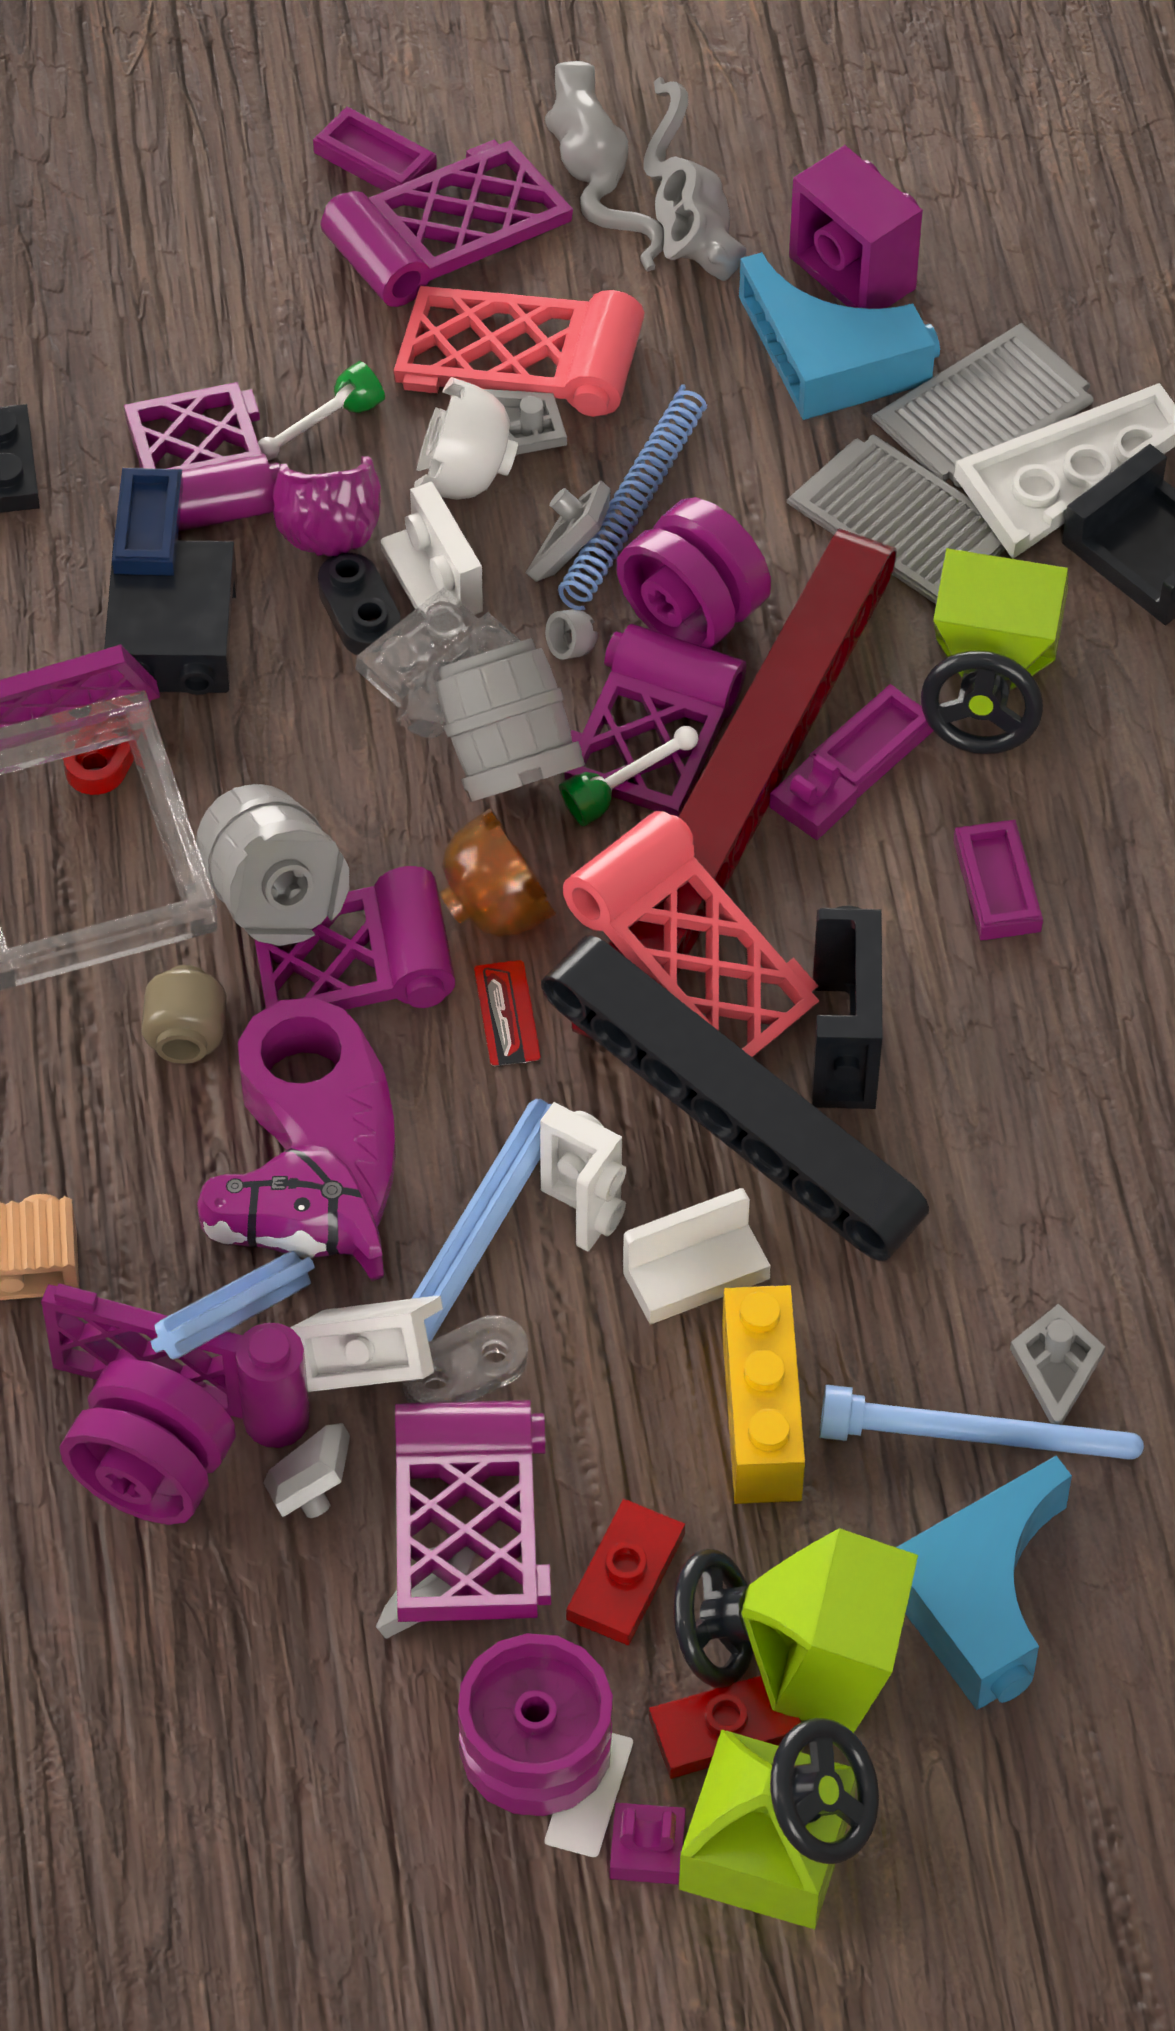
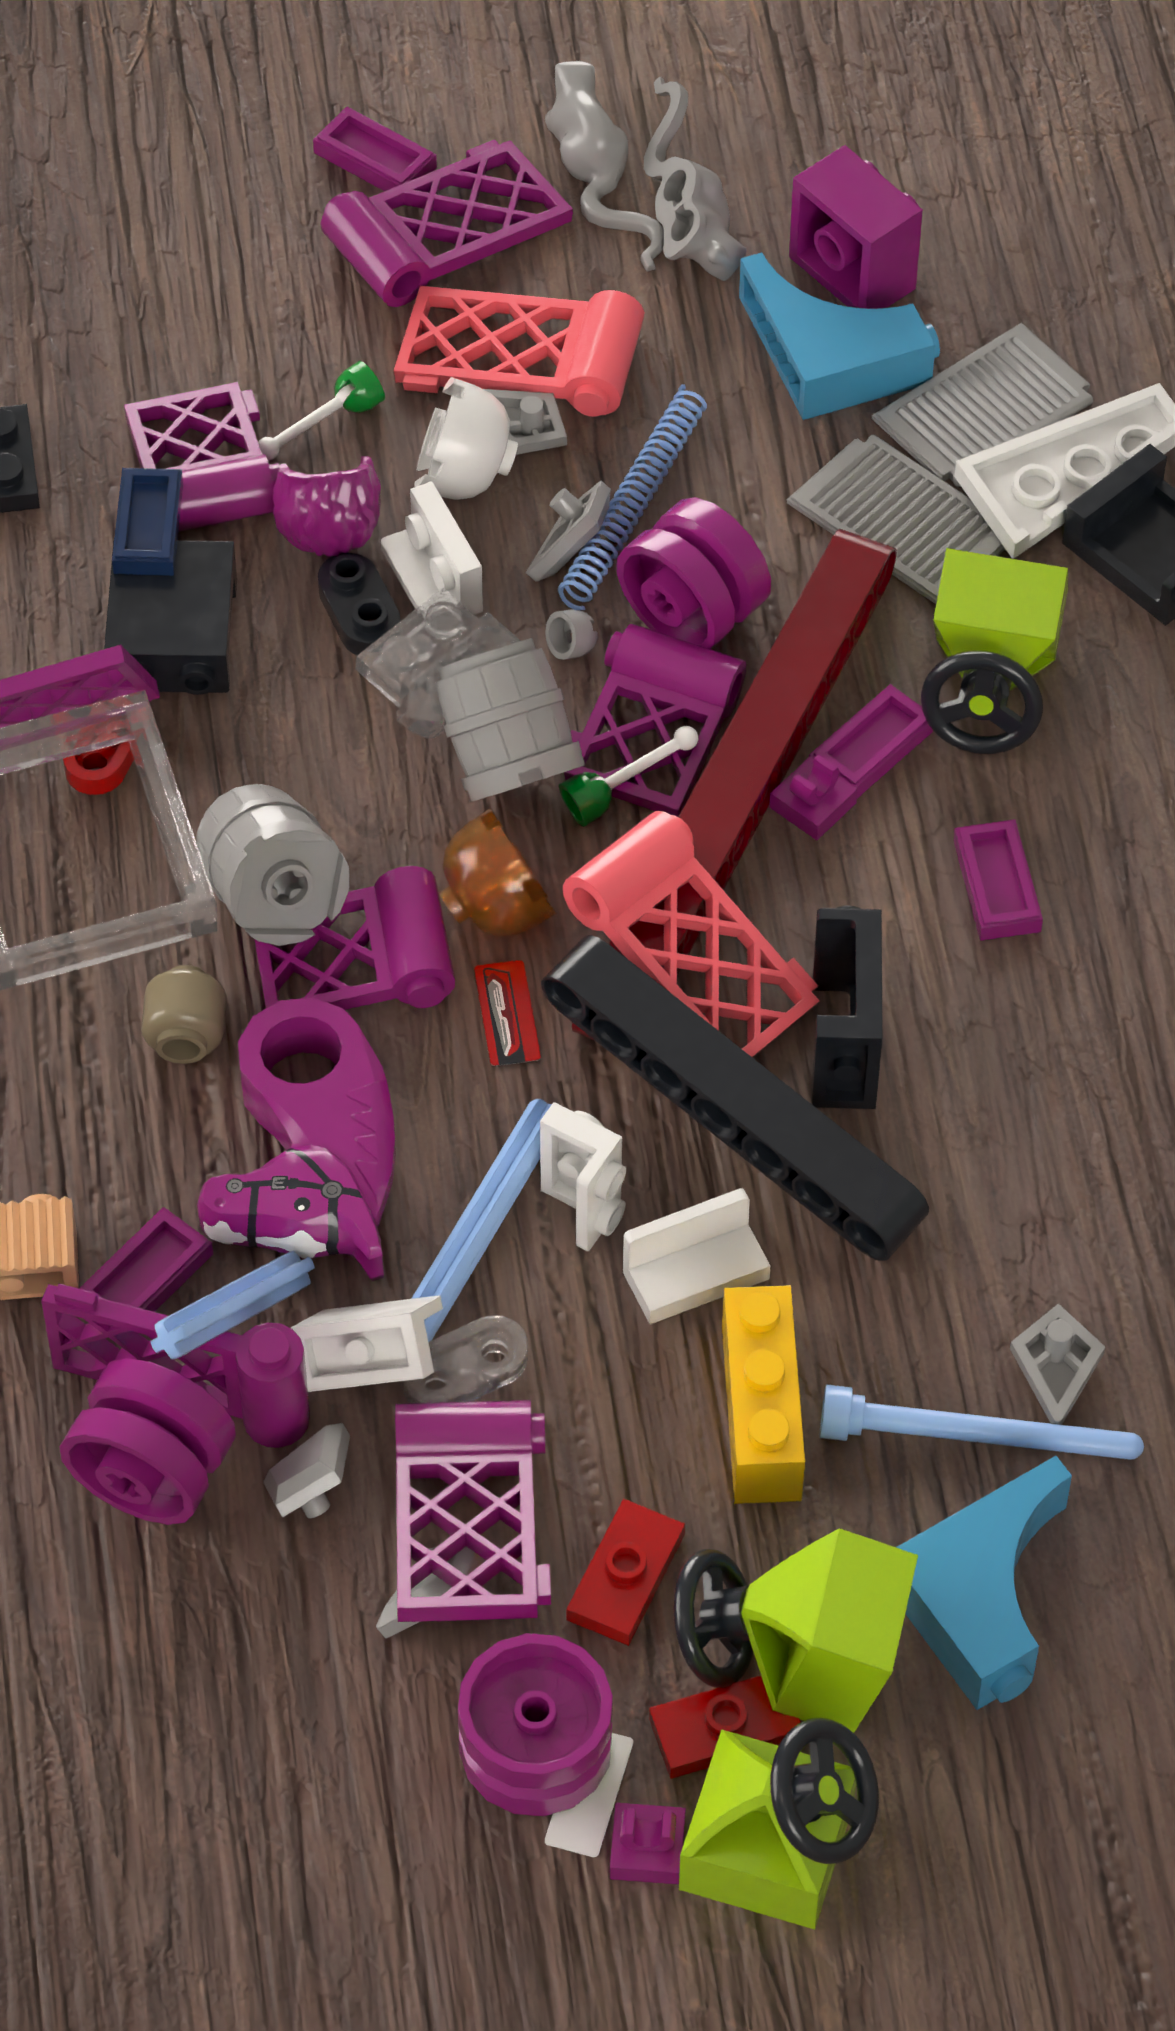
(152, 1263): none -> magenta tile

